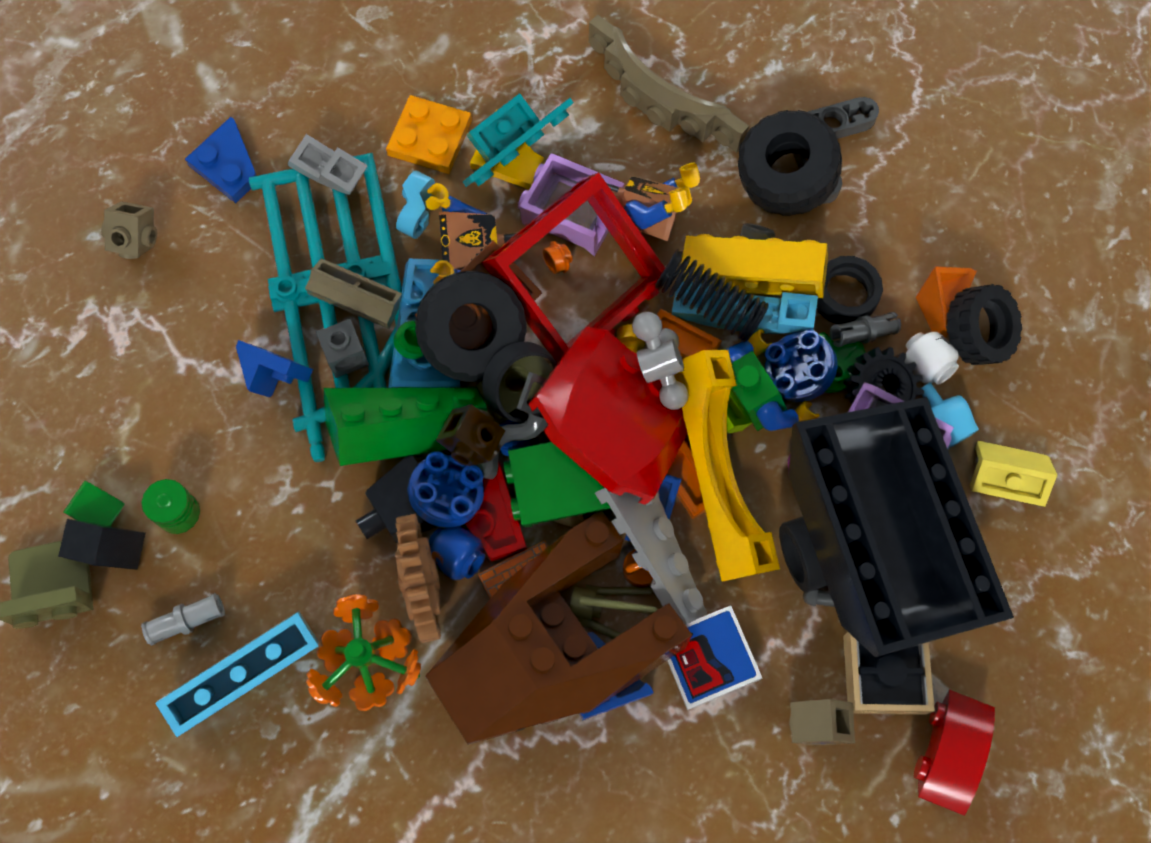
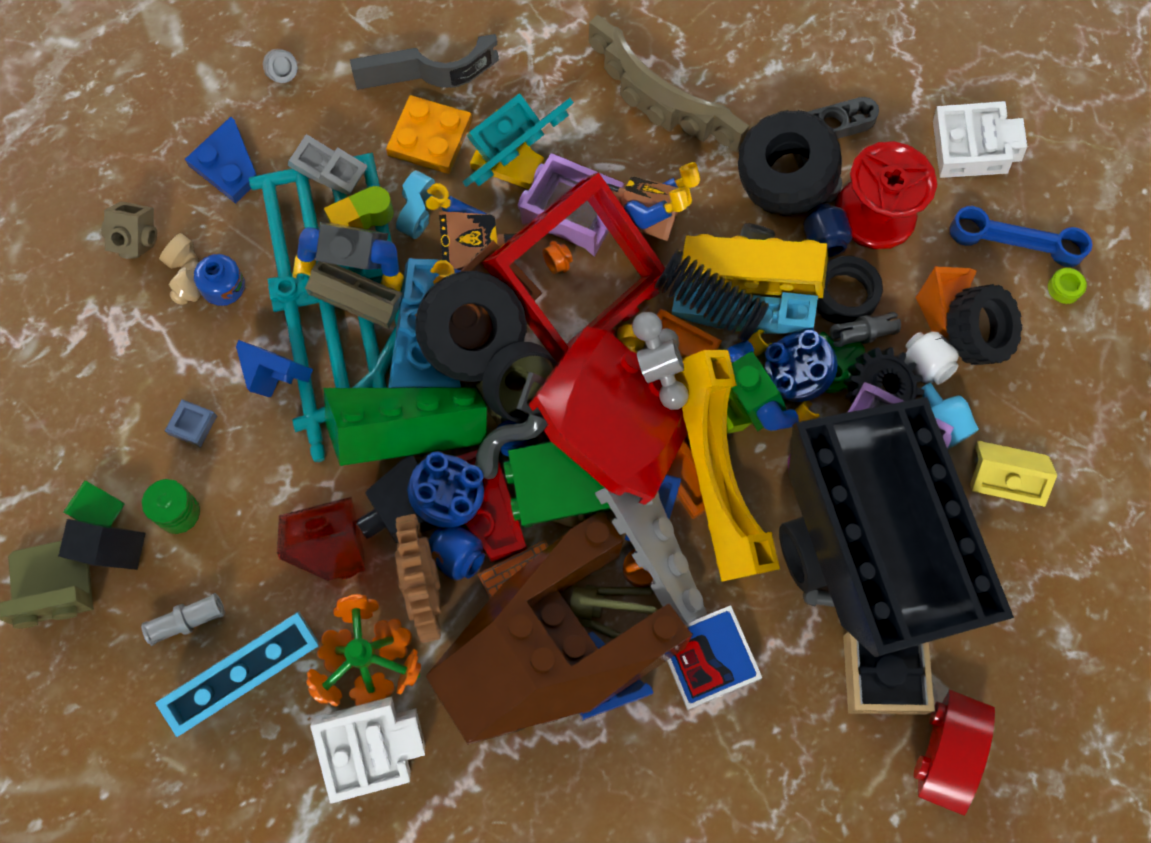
(181, 254): none -> tan arm
(191, 423): none -> sand blue tile
(219, 279): none -> blue head
(280, 65): none -> light grey tile
(322, 540): none -> clear red slope
(342, 348): dark grey brick -> none
(349, 248): none -> torso
(362, 209): none -> lime leg
(366, 748): none -> white piece
(406, 341): green tile -> none
(412, 65): none -> dark grey piece
(471, 435): dark brown brick -> none
(822, 722): dark tan brick -> none
(829, 226): none -> dark blue head
(886, 193): none -> red piece
(977, 139): none -> white piece
(1021, 236): none -> blue piece
(1067, 285): none -> lime tile

